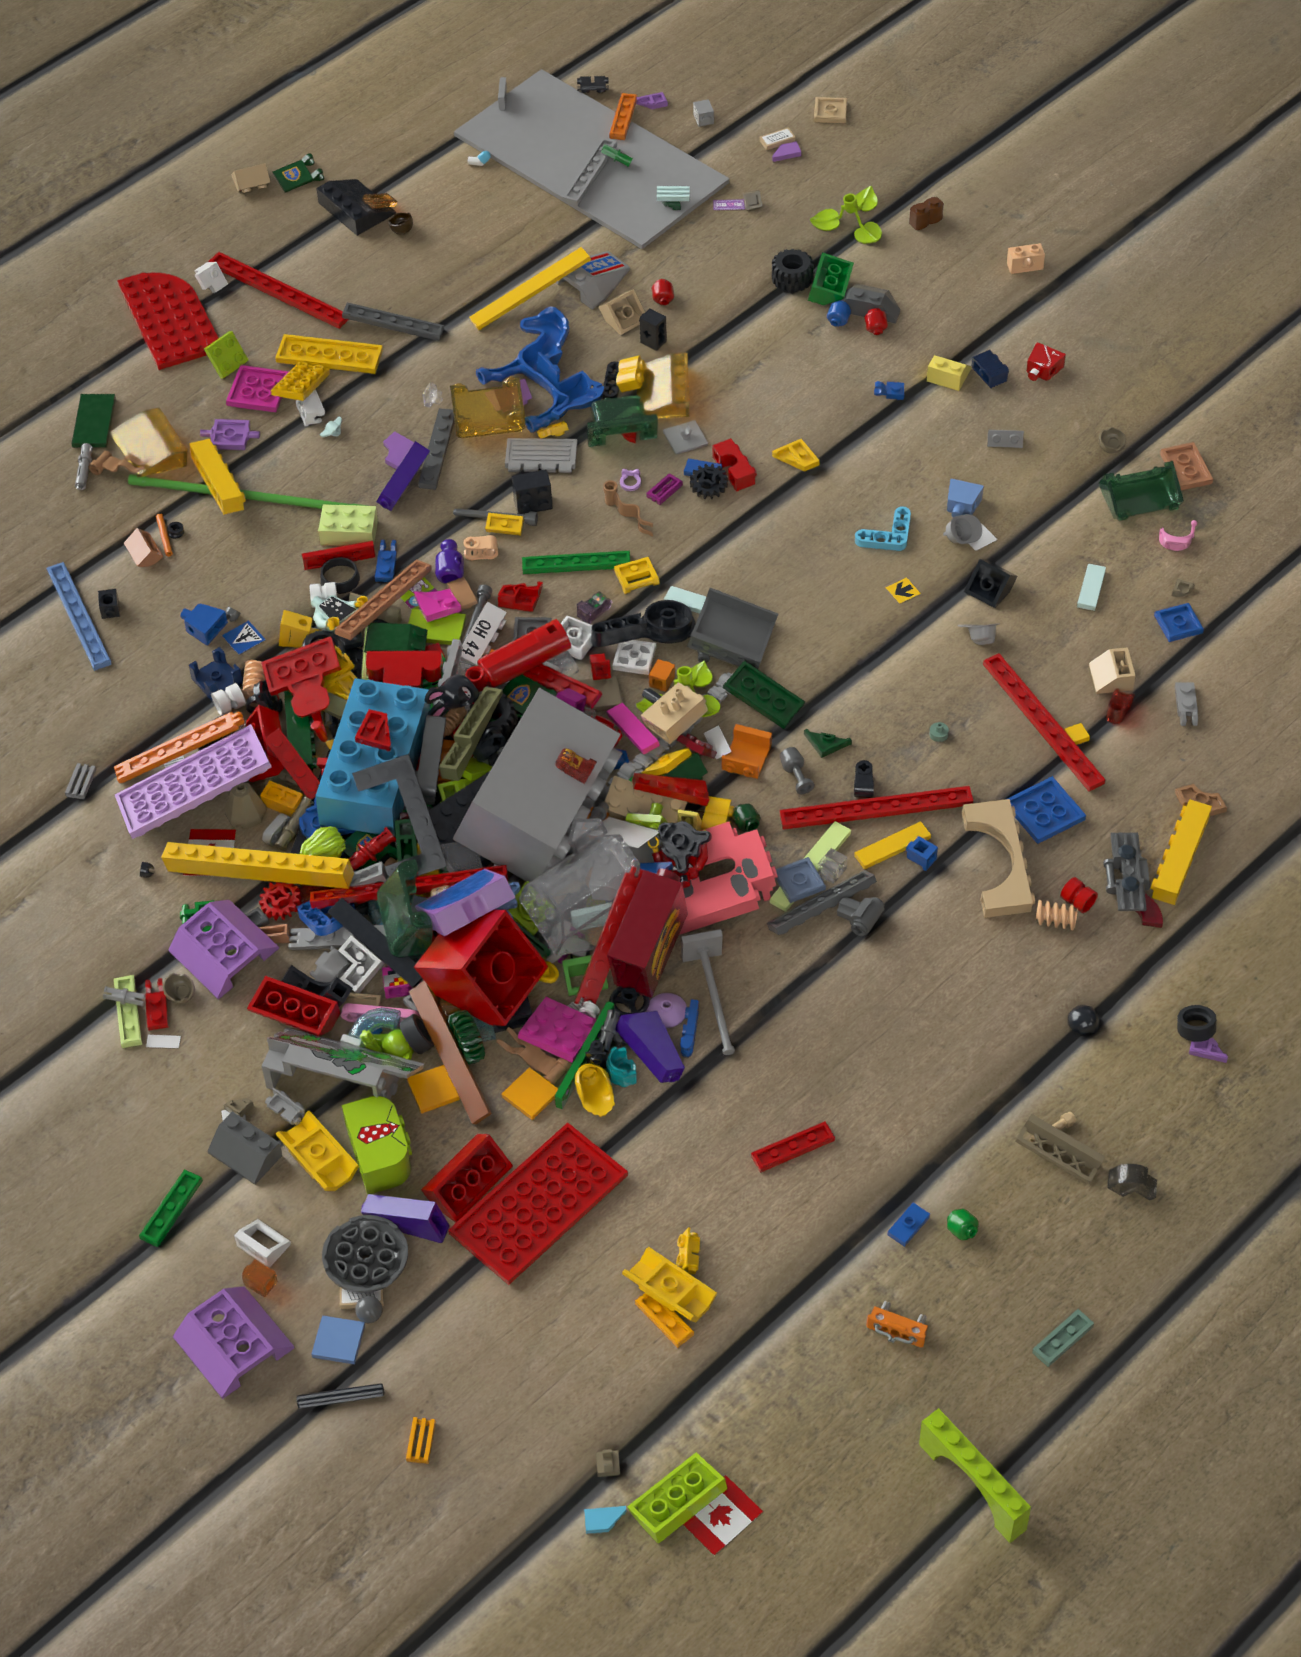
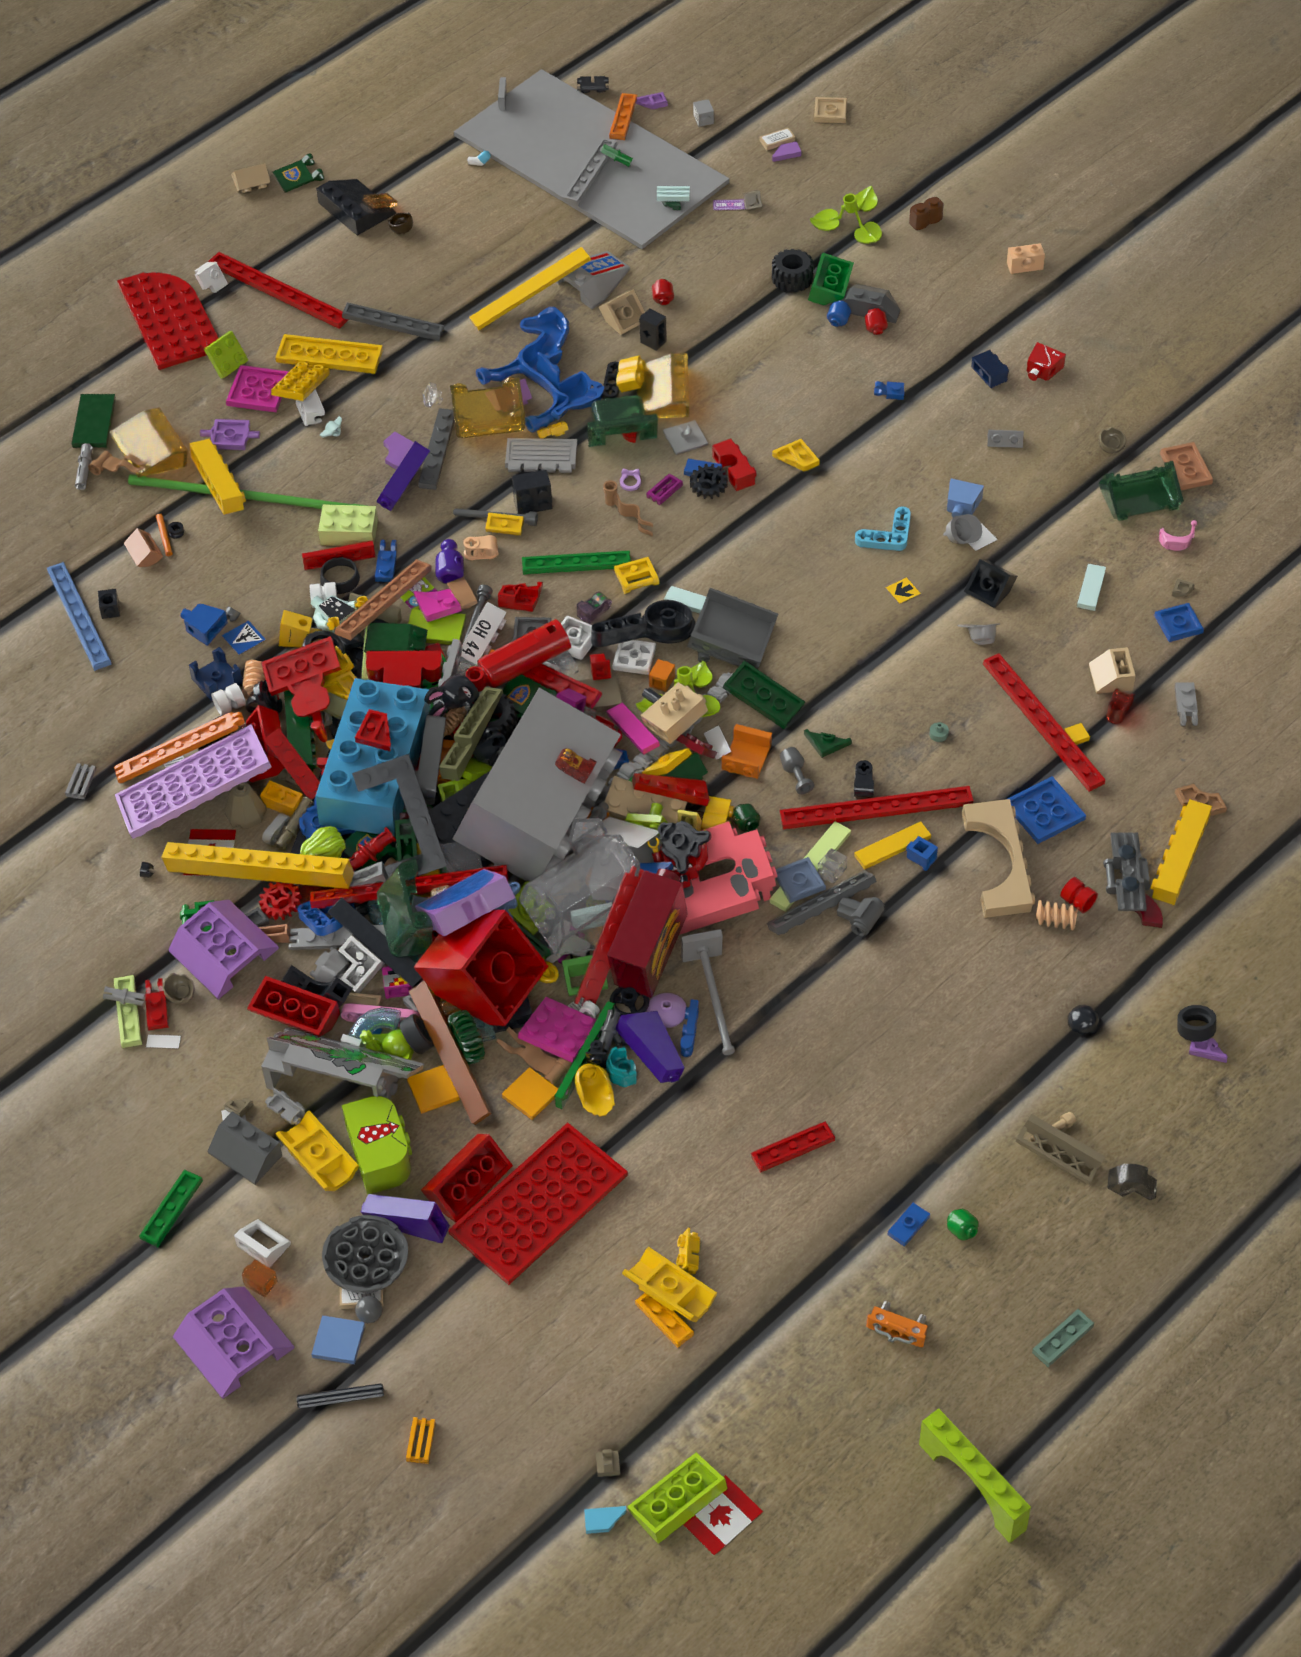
(947, 372): light yellow slope -> none

